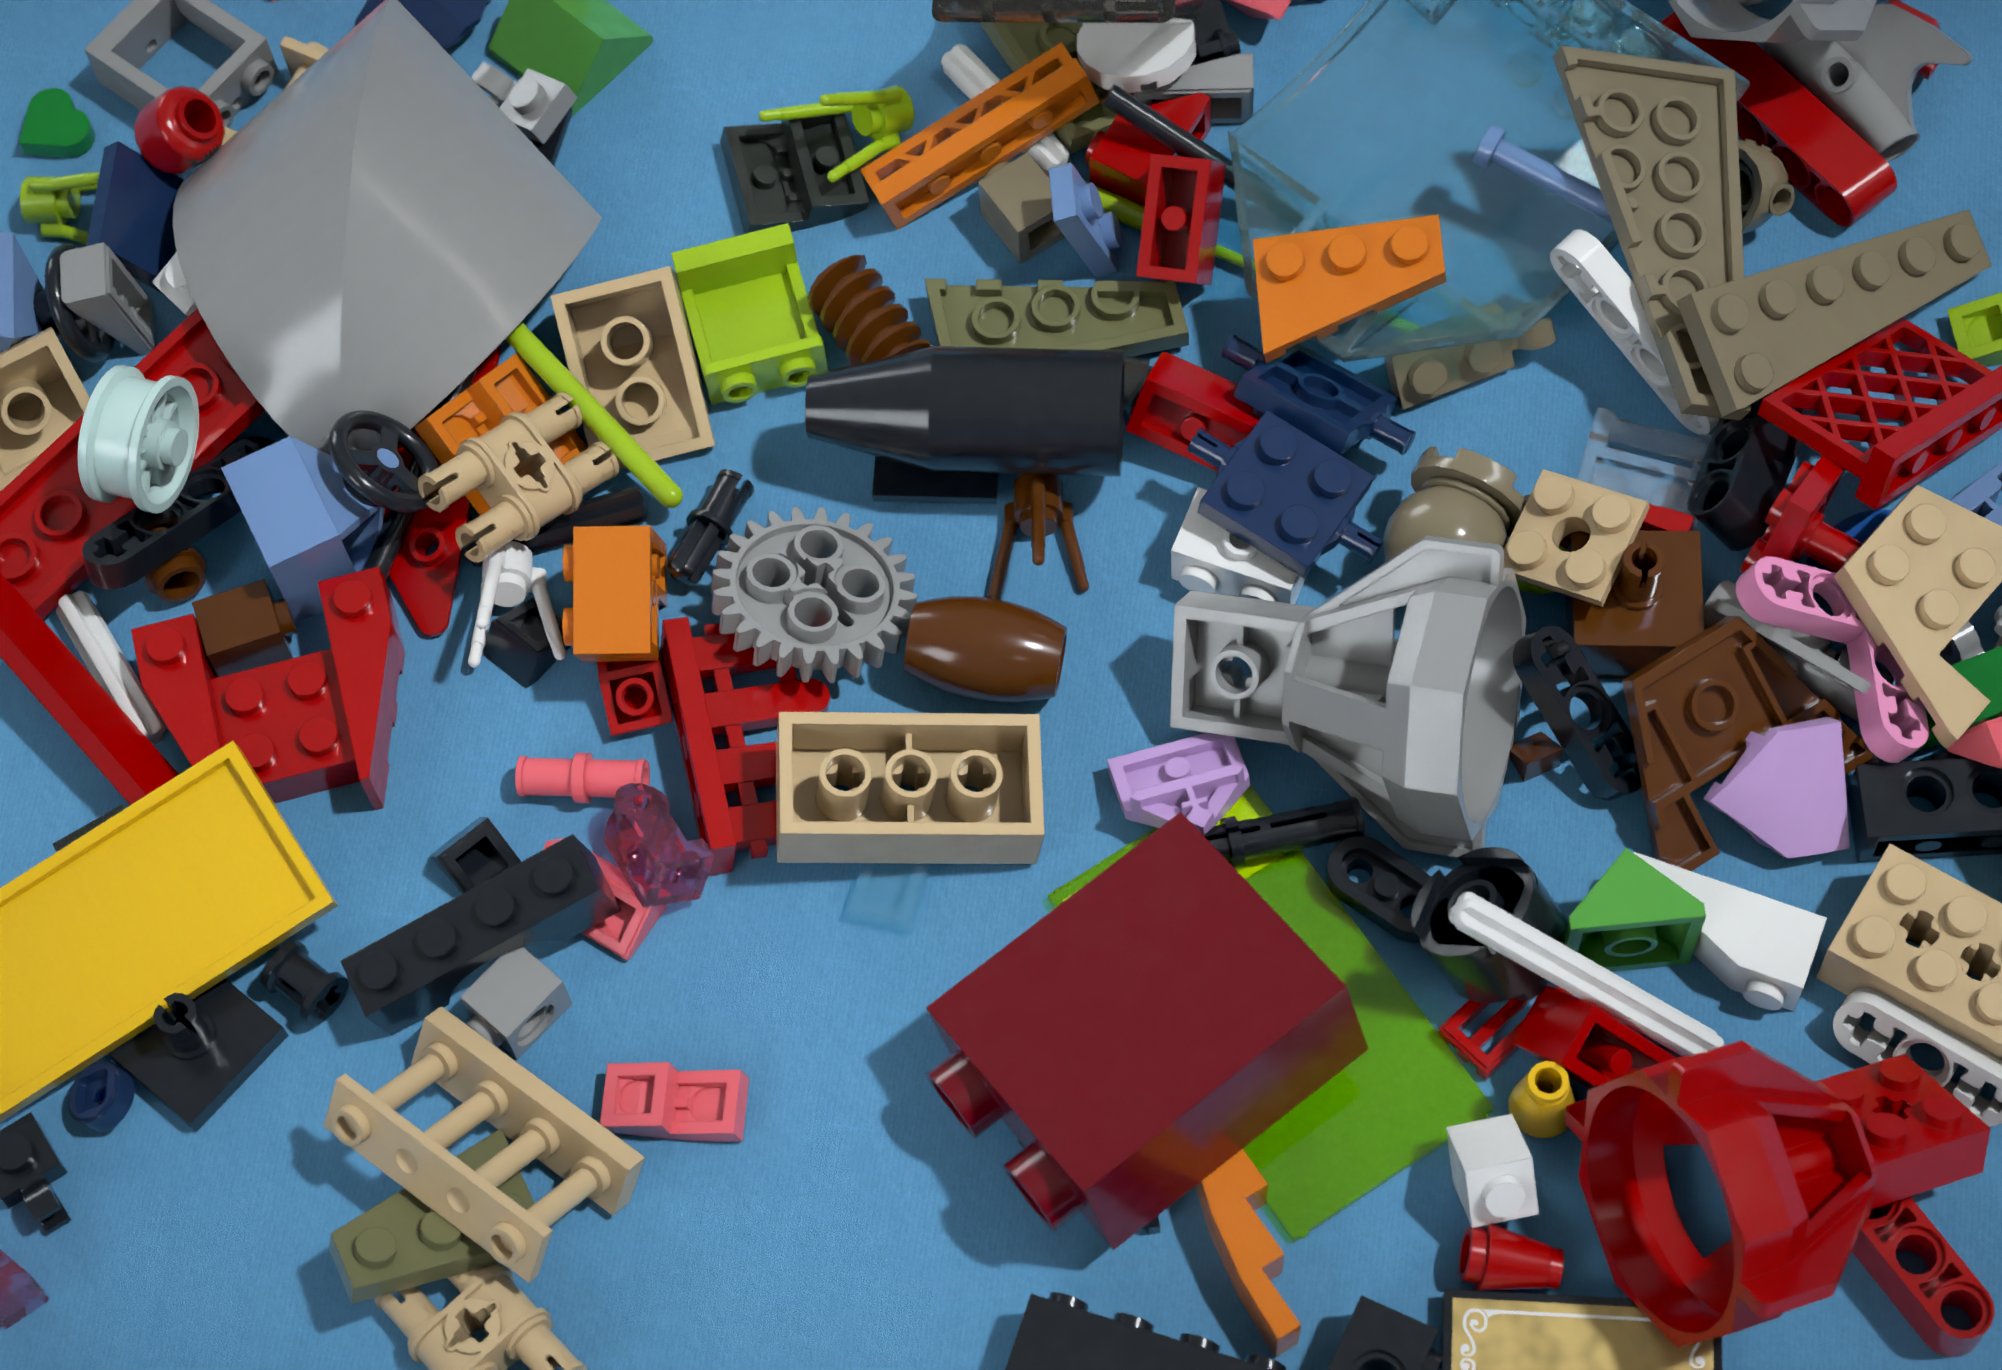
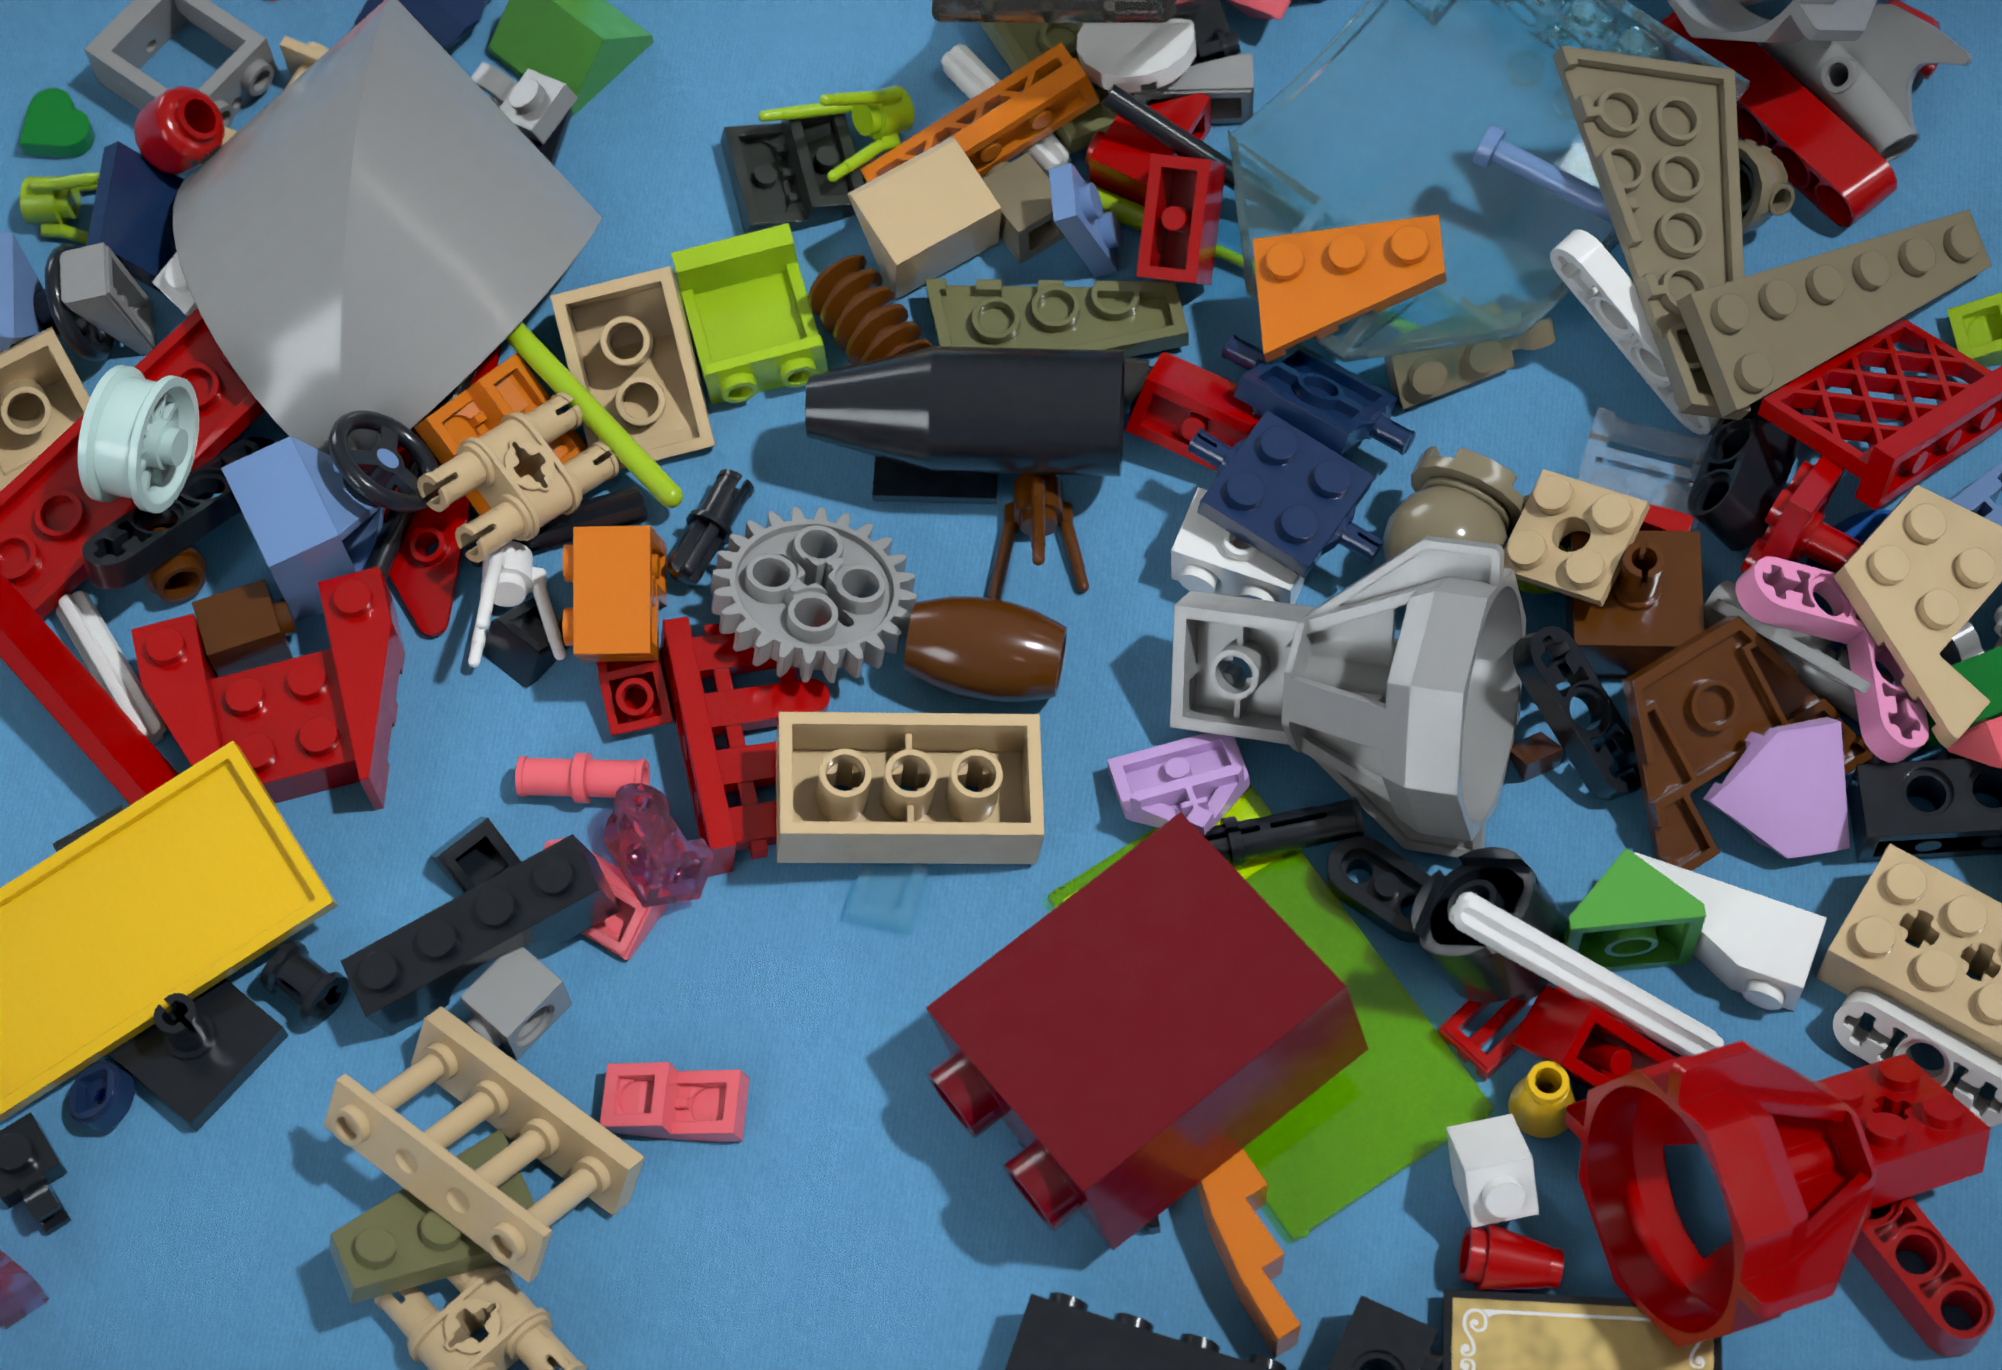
(926, 216): none -> tan slope

